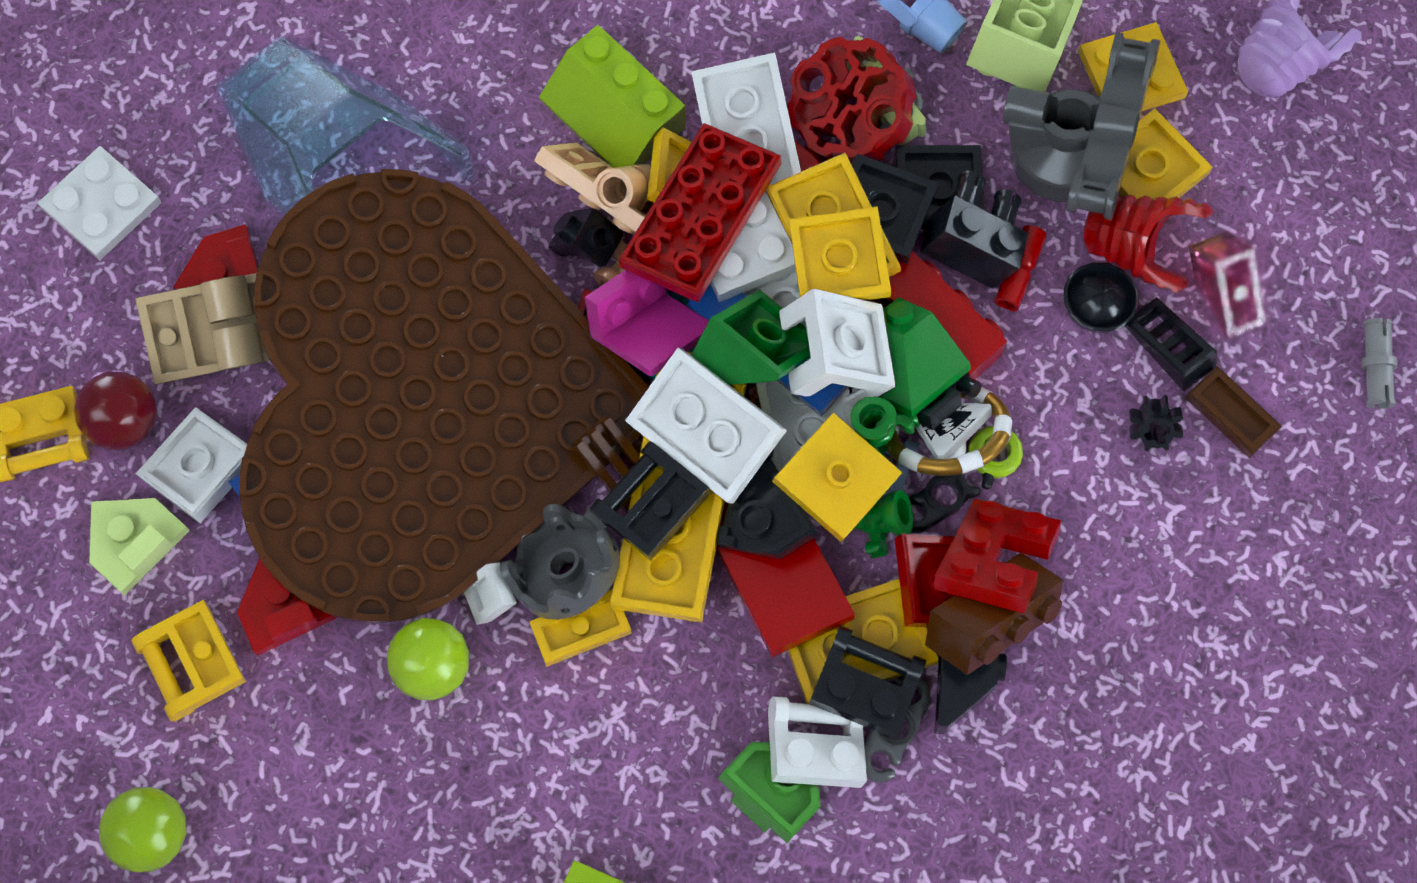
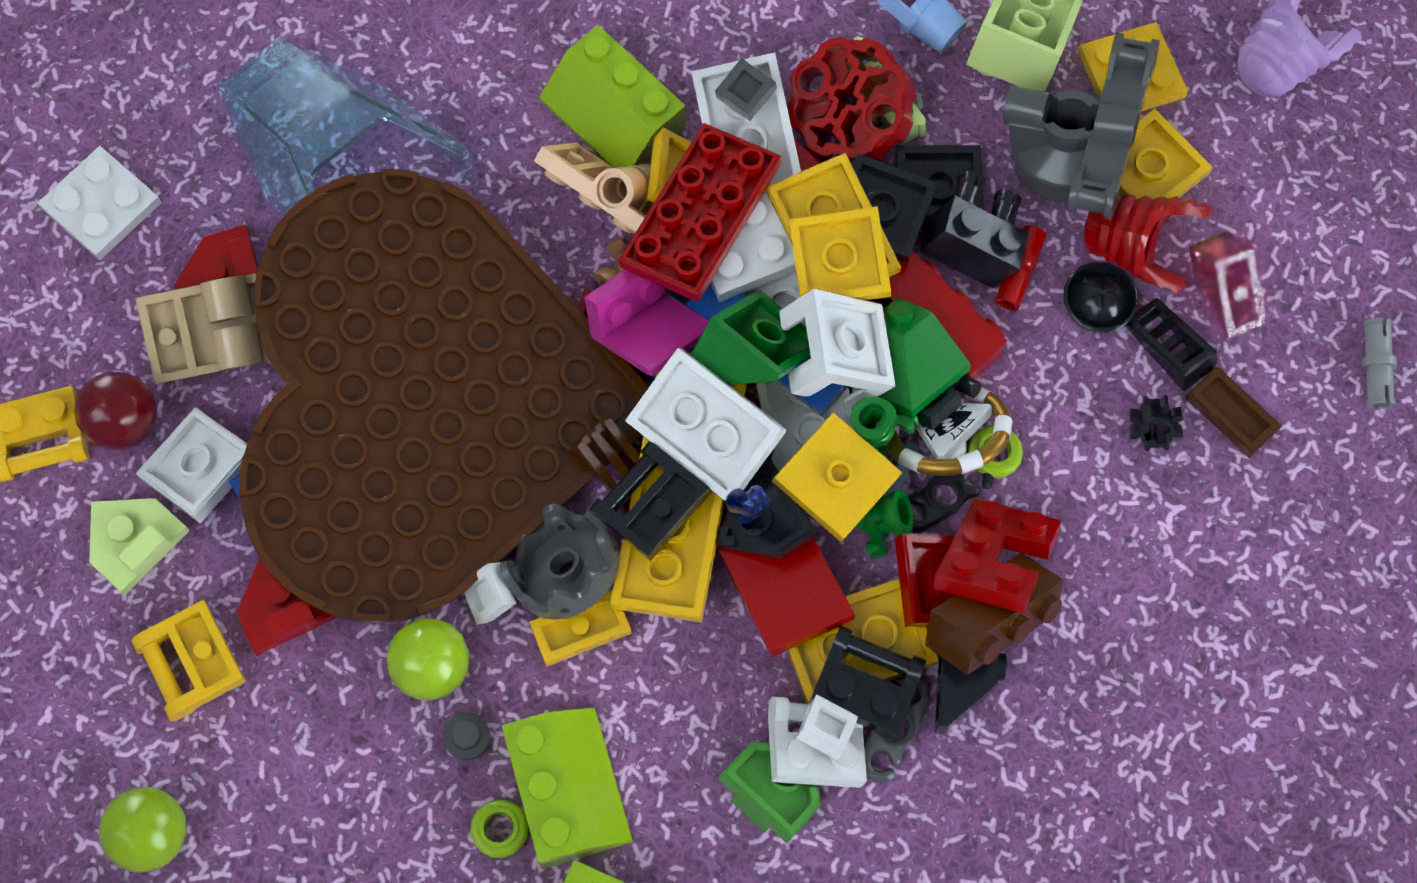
(466, 736): none -> dark grey plate
(504, 848): none -> lime piece
(566, 785): none -> lime slope
(586, 234): black bracket -> none
(745, 89): none -> dark grey plate
(747, 506): none -> clear blue arm
(827, 727): none -> white plate

